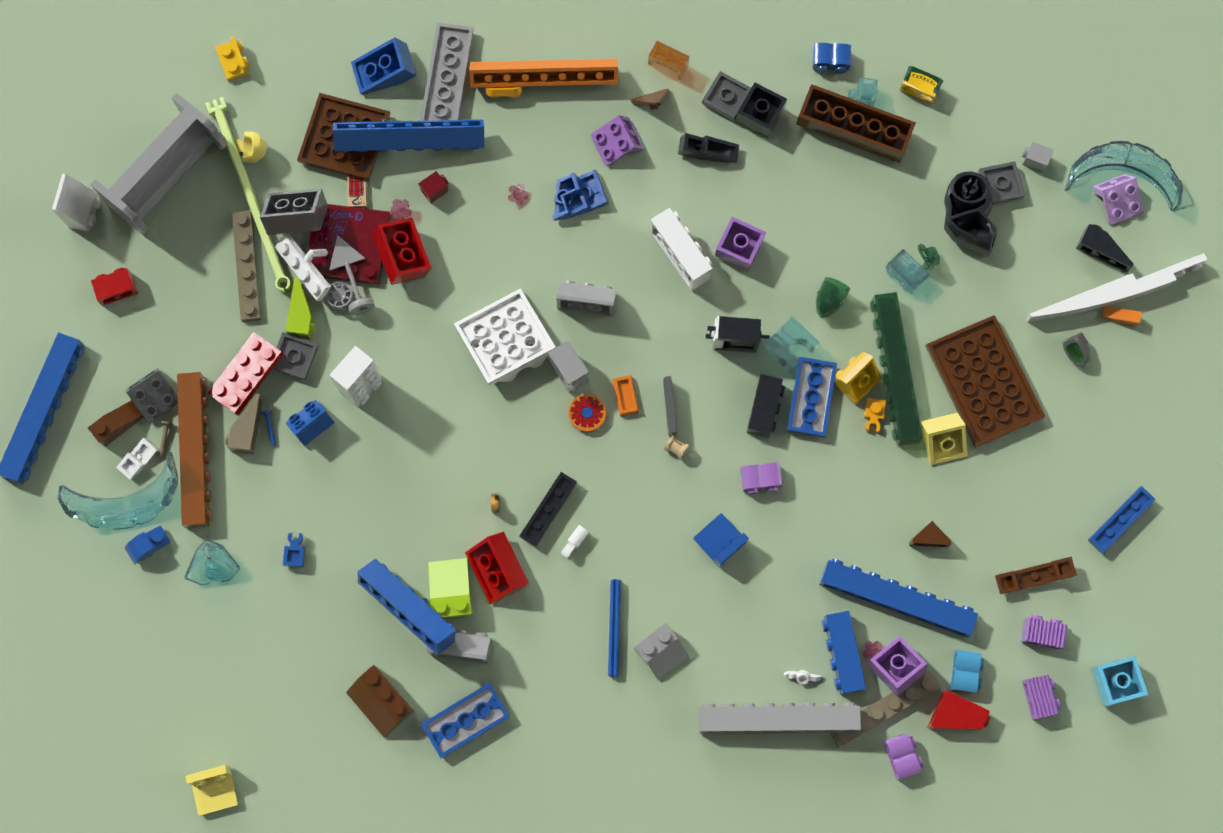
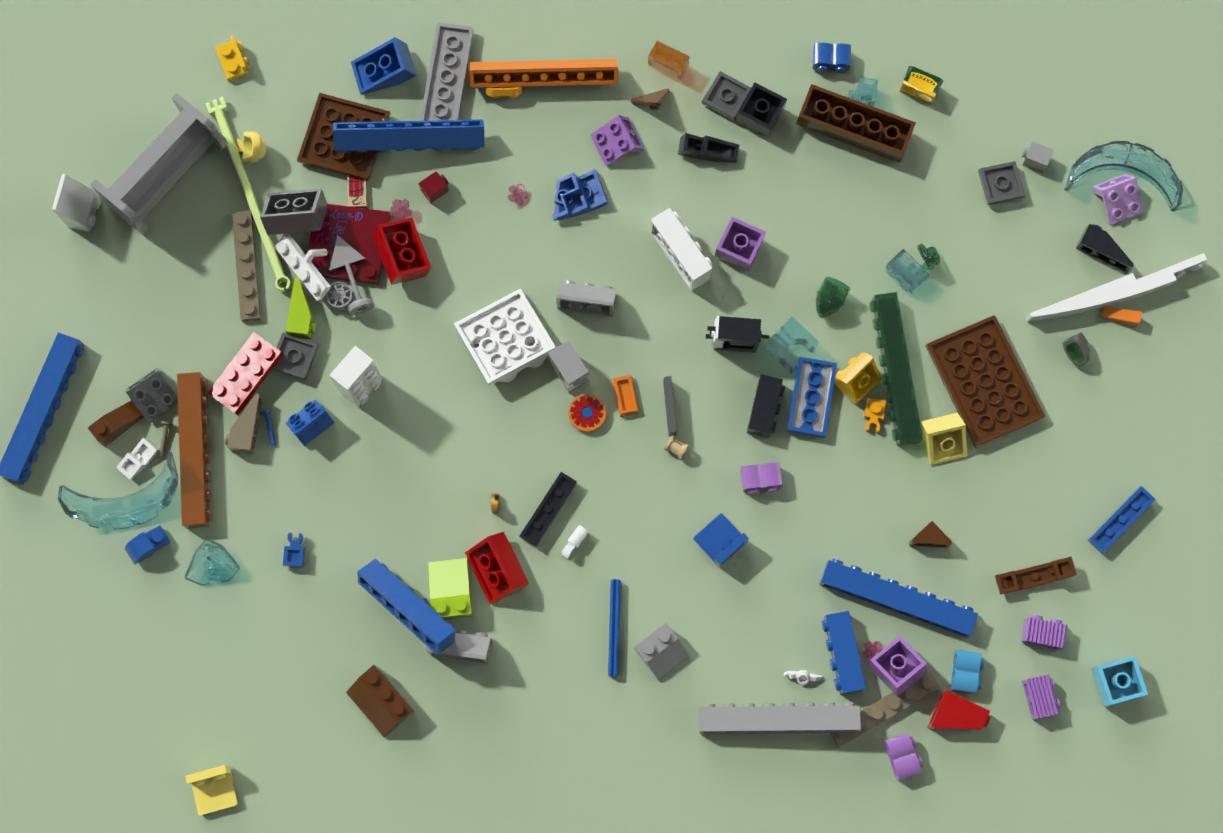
(114, 286): red brick -> none
(465, 720): piece -> none
(967, 212): black piece -> none

